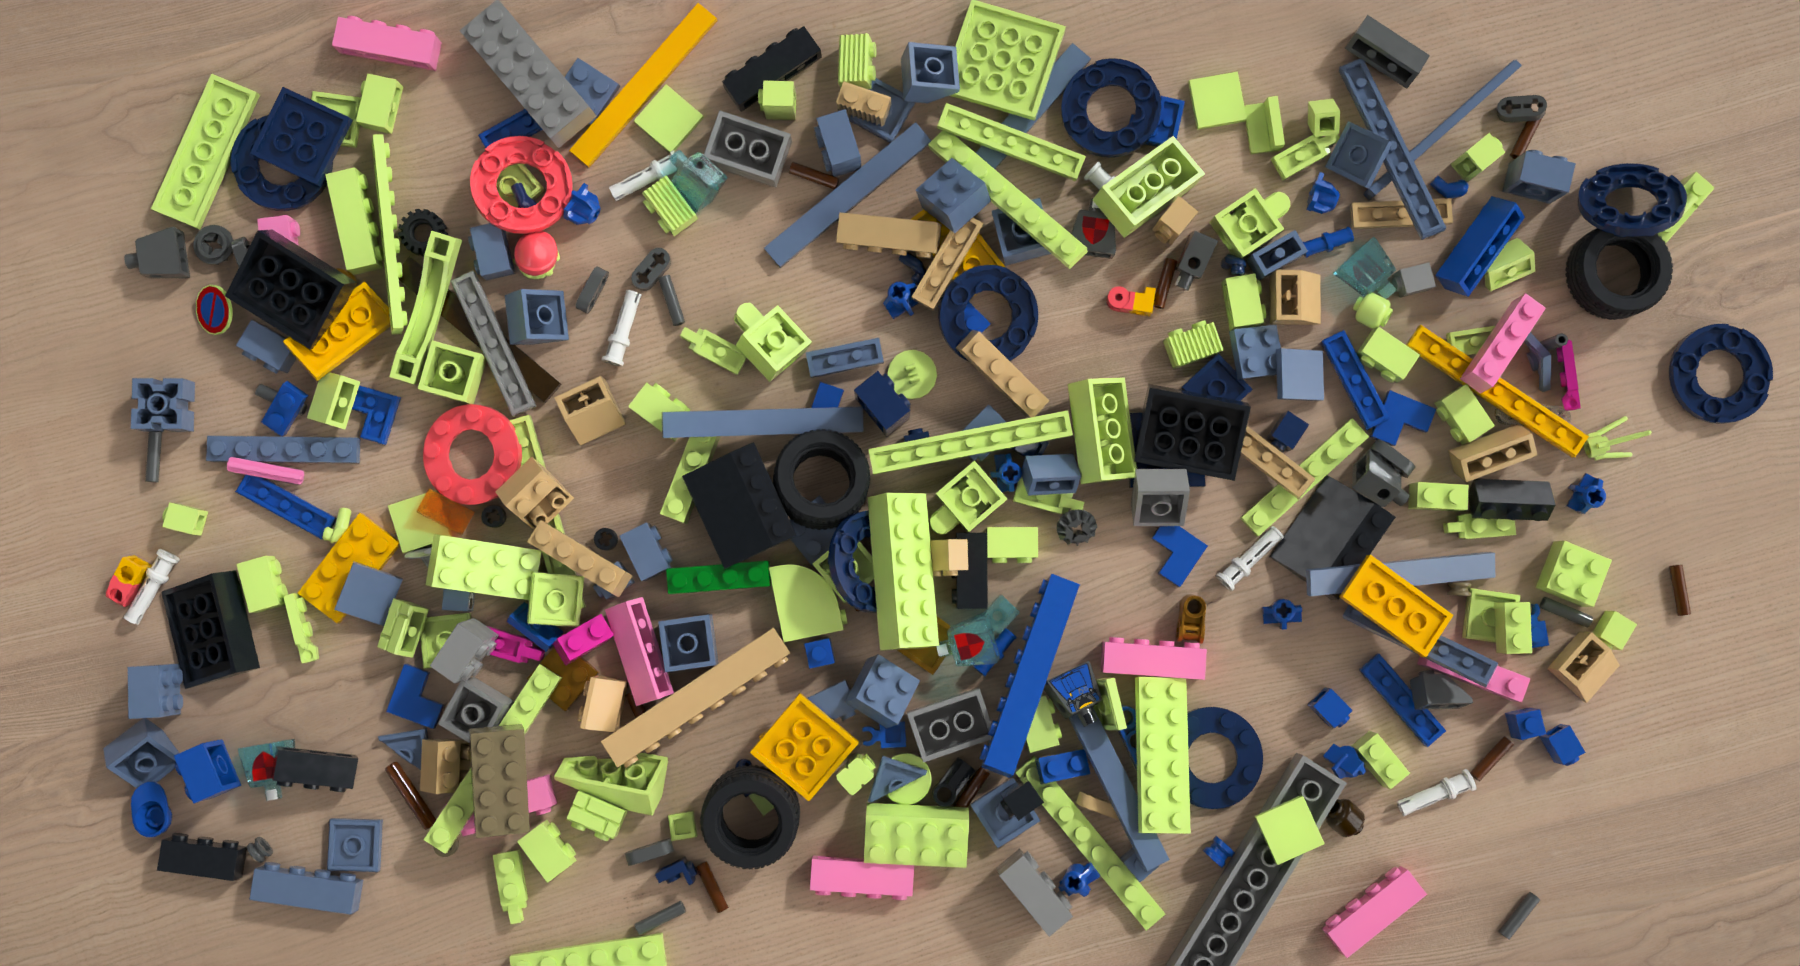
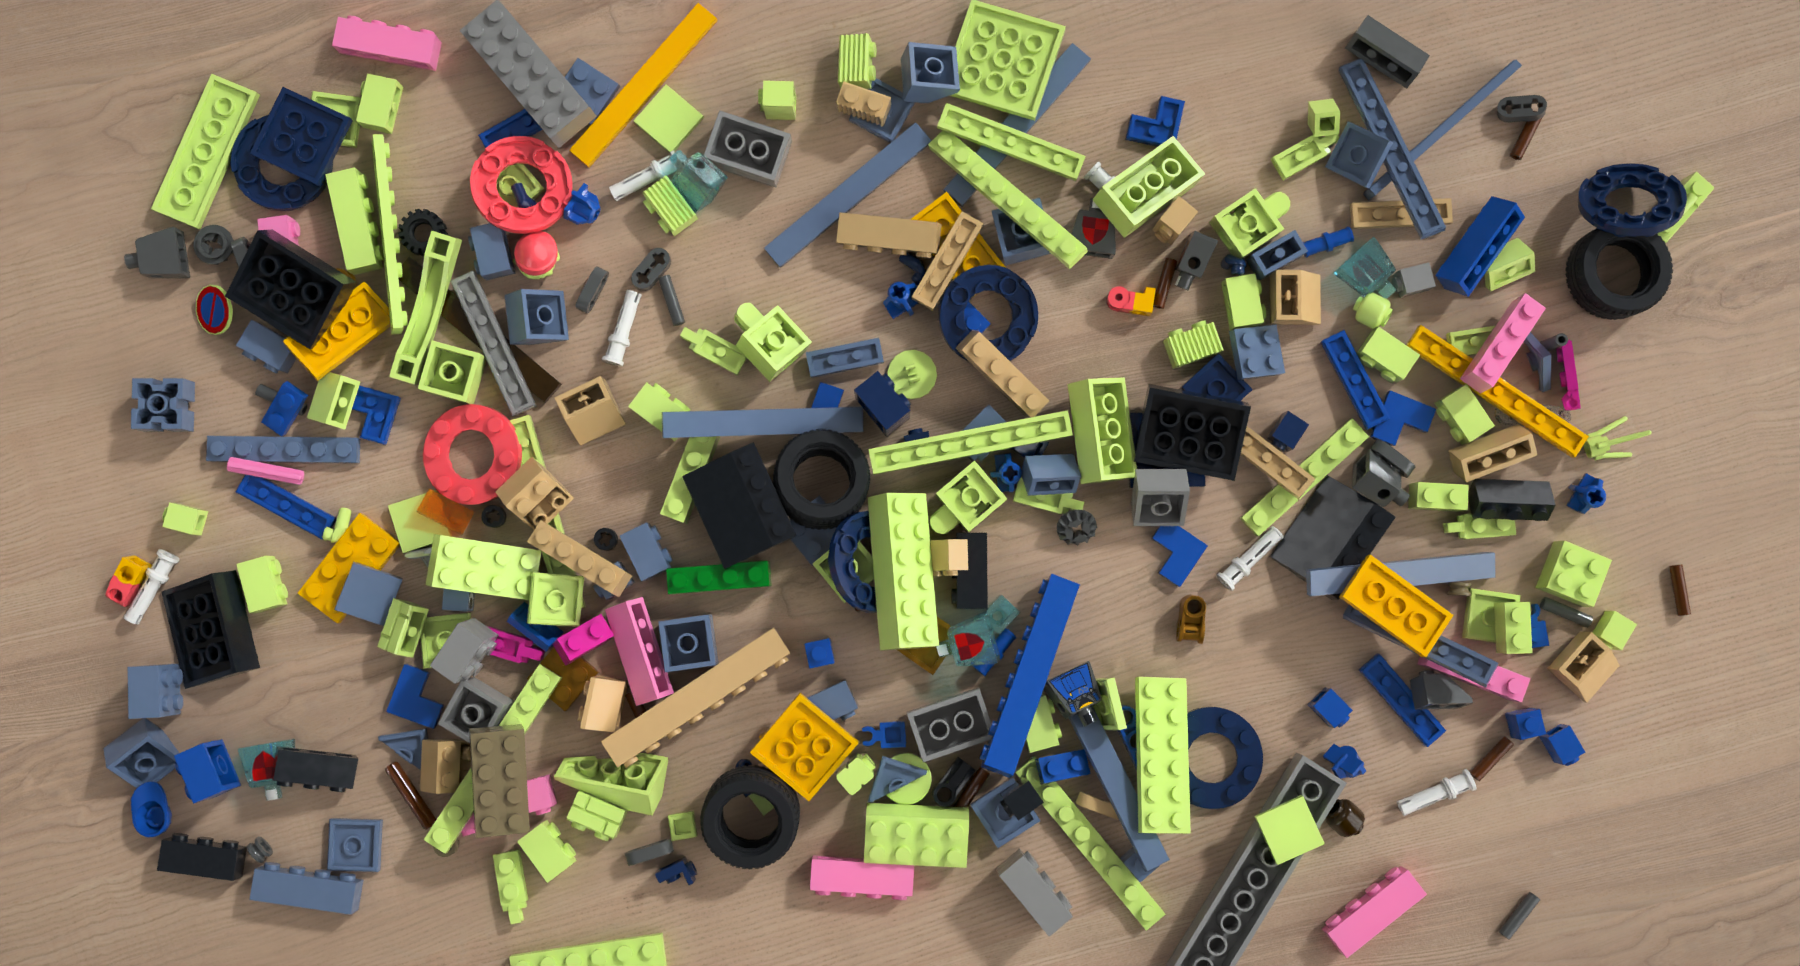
(153, 456): dark grey piece -> none
(300, 628): yellowish green hinge -> none
(660, 917): dark grey piece -> none
(712, 887): reddish brown piece -> none
(778, 63): black brick -> none
(805, 603): yellowish green brick -> none
(813, 175): reddish brown piece -> none
(839, 143): sand blue brick -> none
(882, 691): sand blue brick -> none
(953, 195): sand blue brick -> none
(1012, 543): yellowish green brick -> none
(1077, 879): blue piece -> none
(1103, 74): dark blue plate -> none
(1153, 660): bright pink brick -> none
(1217, 100): yellowish green tile -> none
(1219, 851): blue wheel -> none
(1264, 126): yellowish green panel -> none
(1282, 612): blue piece -> none
(1300, 374): sand blue tile -> none
(1322, 196): blue piece -> none
(1380, 760): yellowish green brick -> none
(1450, 190): blue arm -> none
(1478, 157): yellowish green brick -> none
(1539, 176): sand blue brick -> none
(1754, 362): dark blue plate -> none

